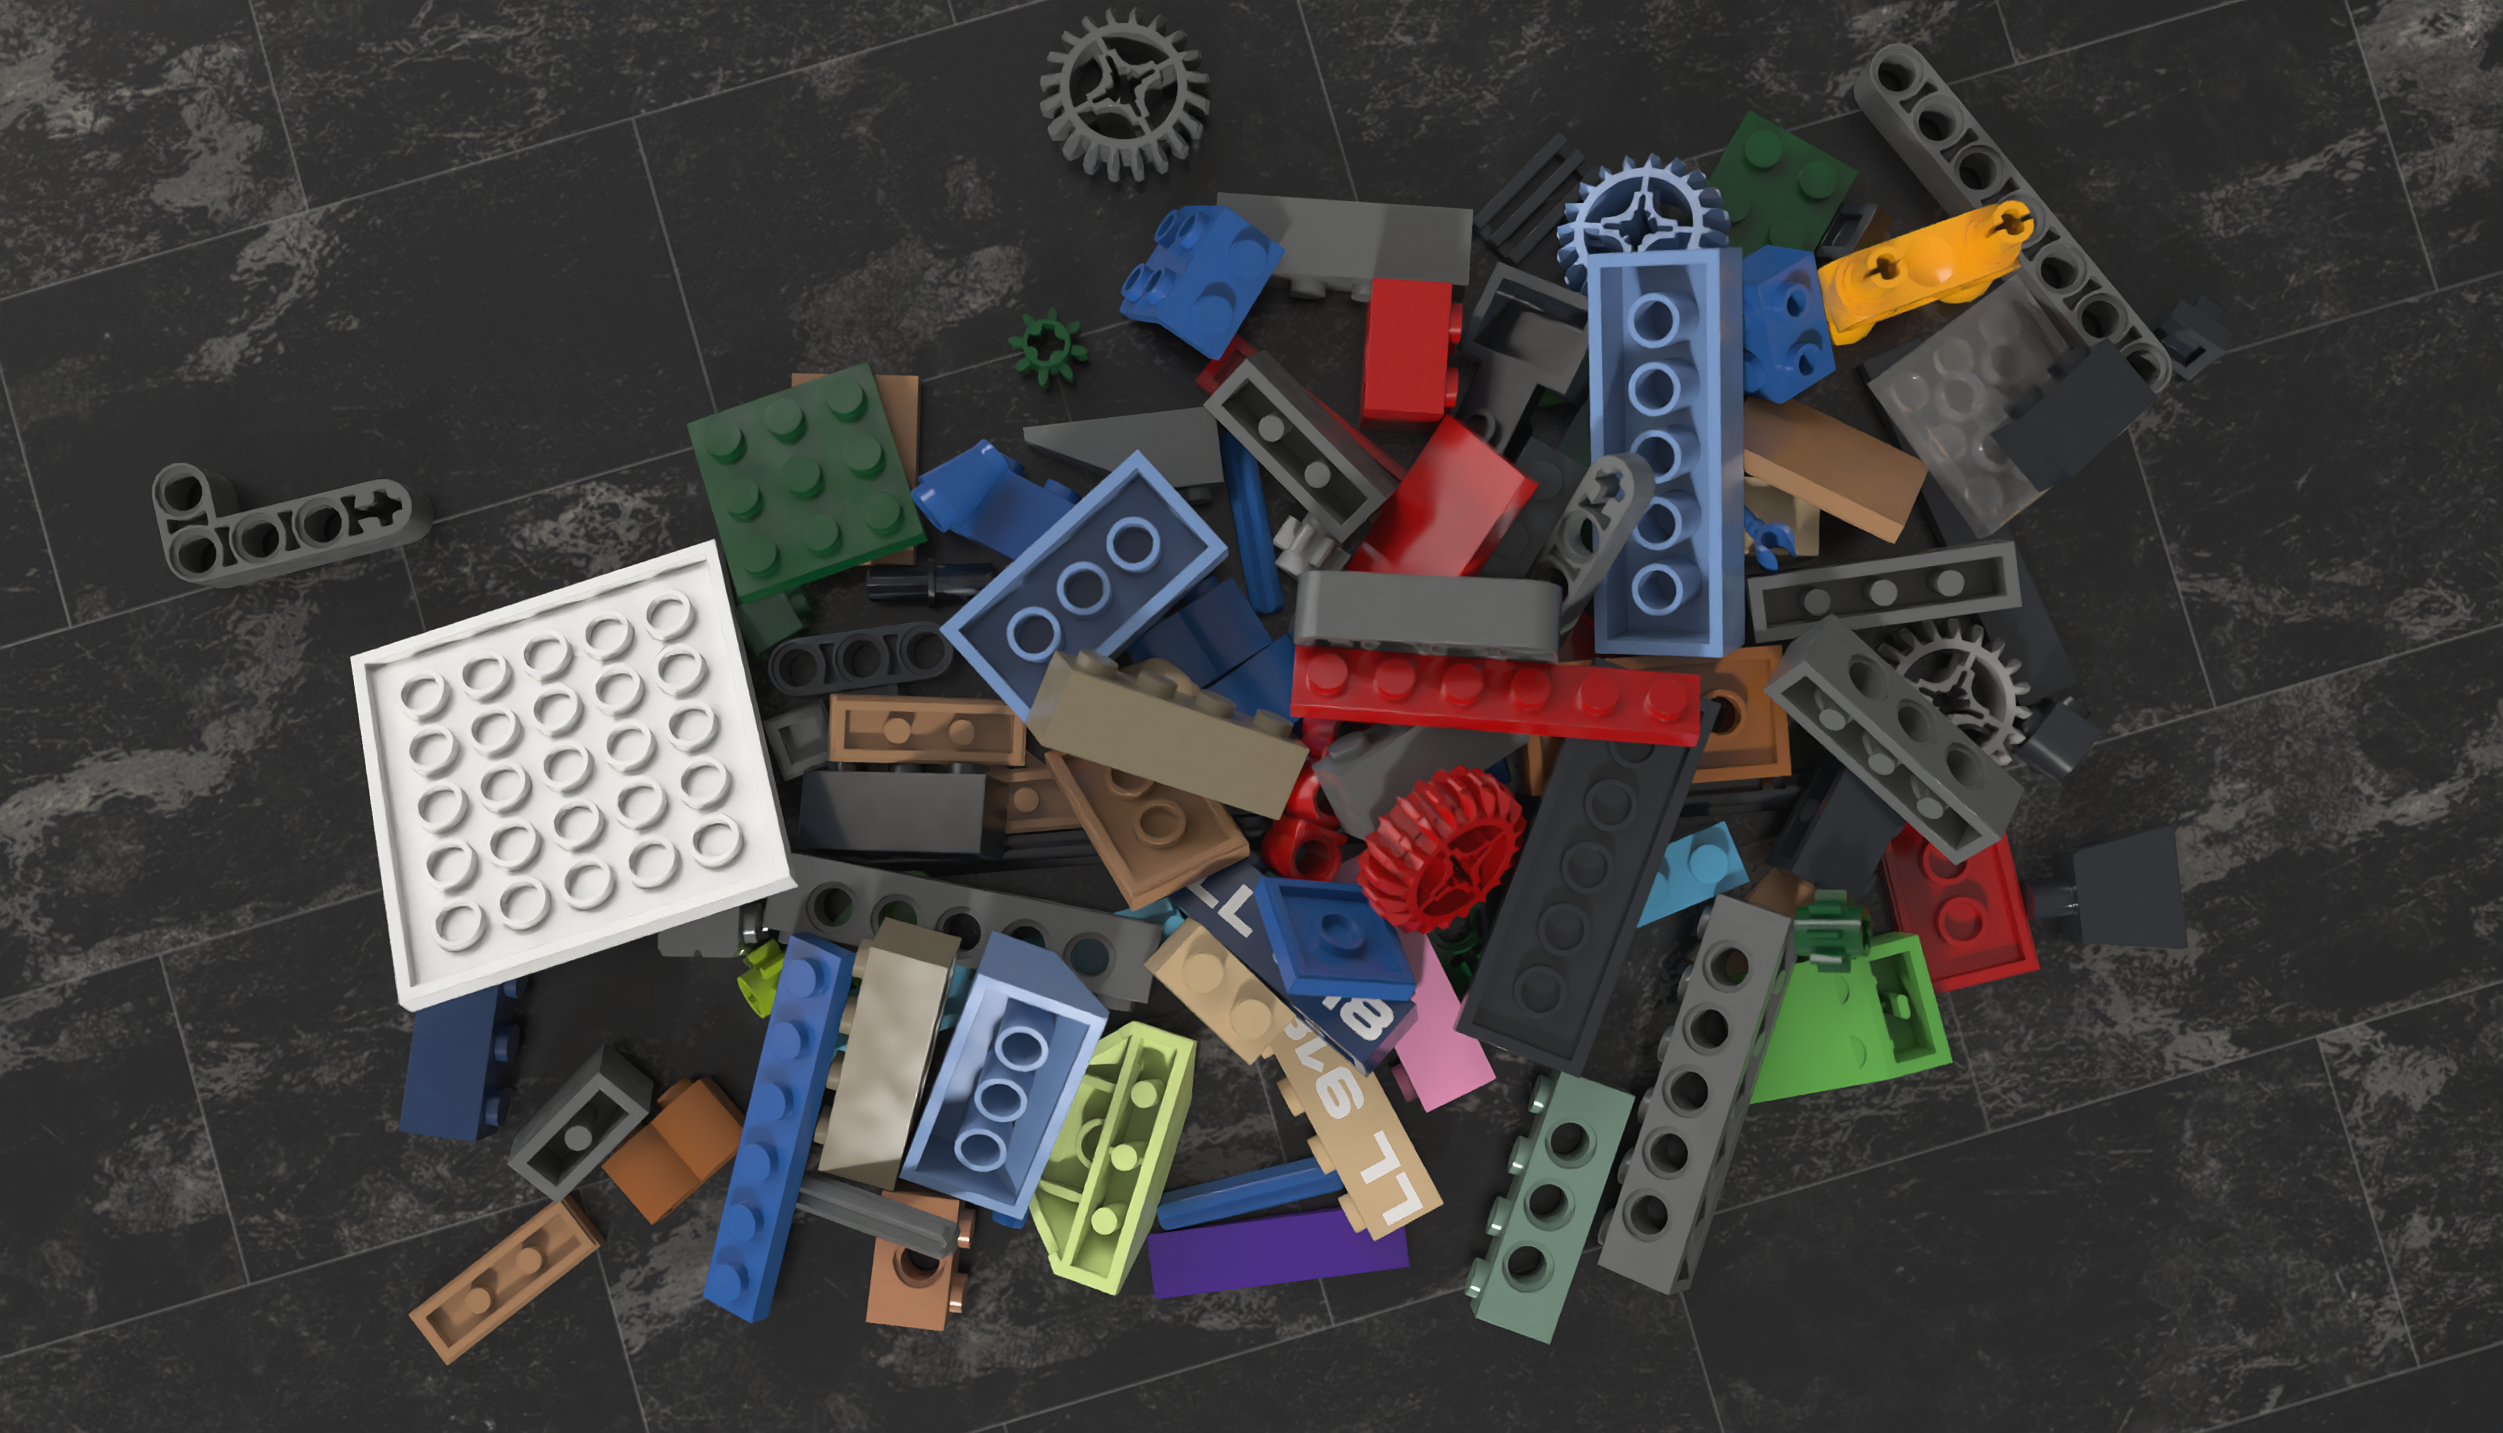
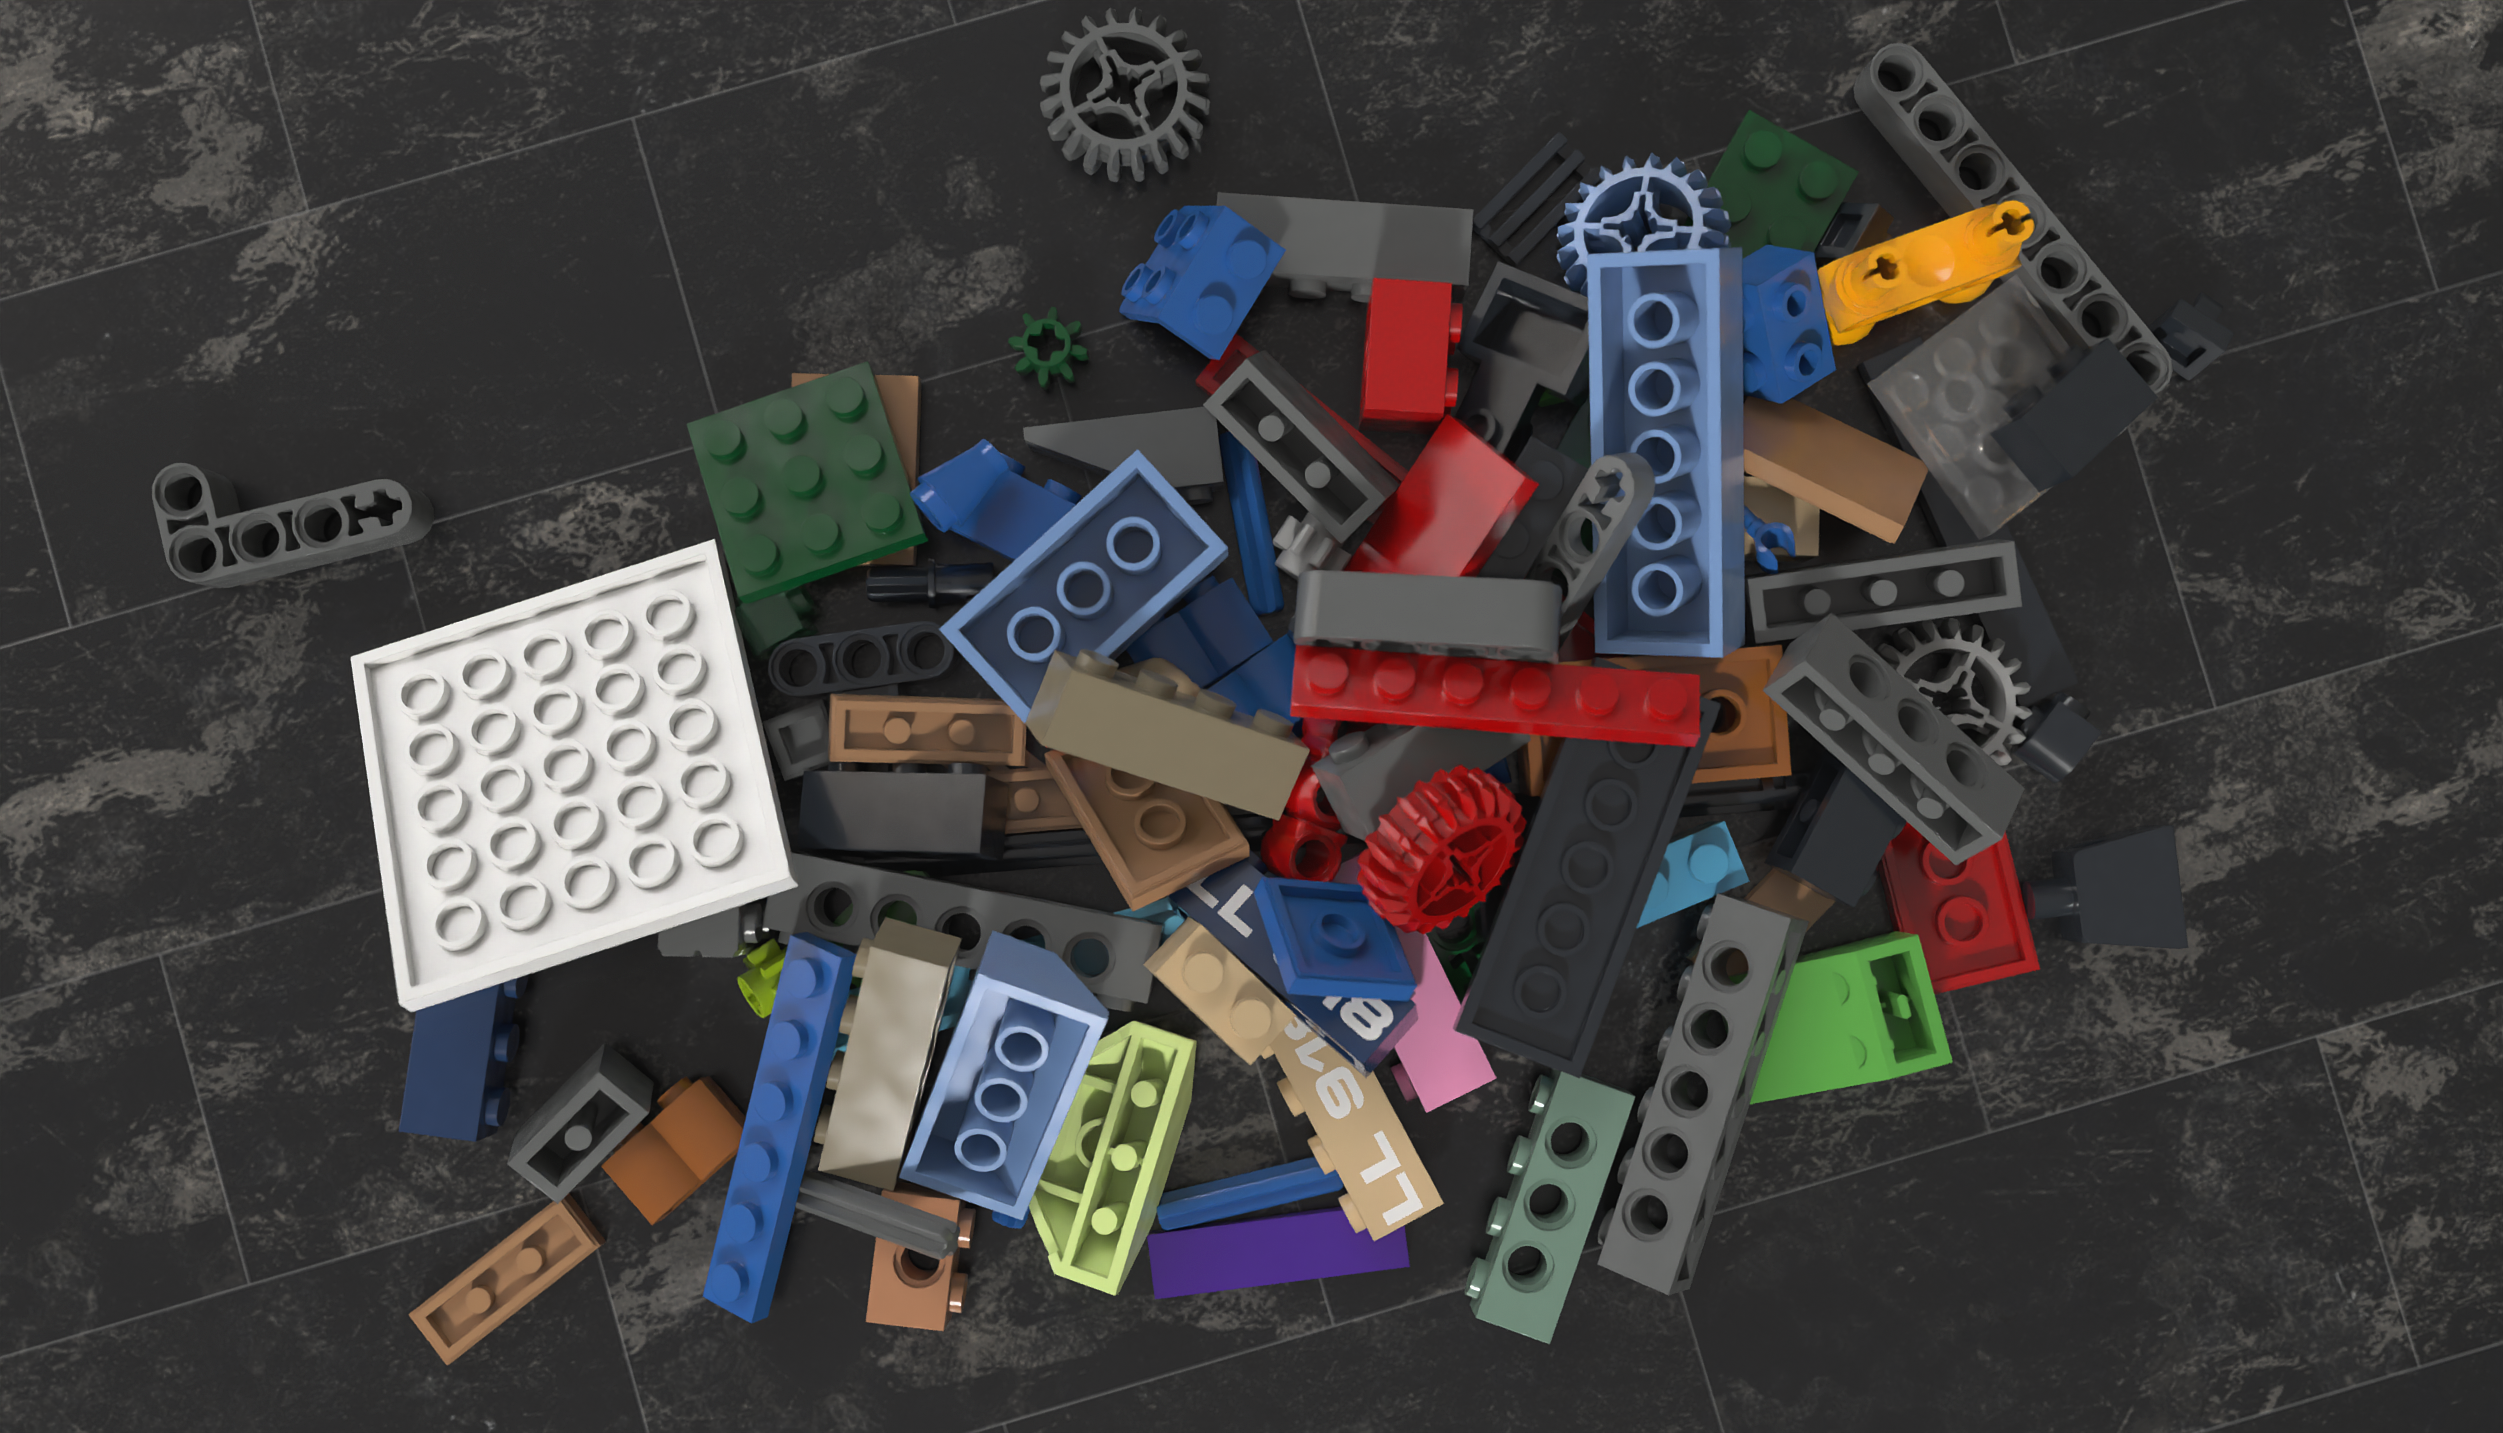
(1832, 931): dark green gear -> none

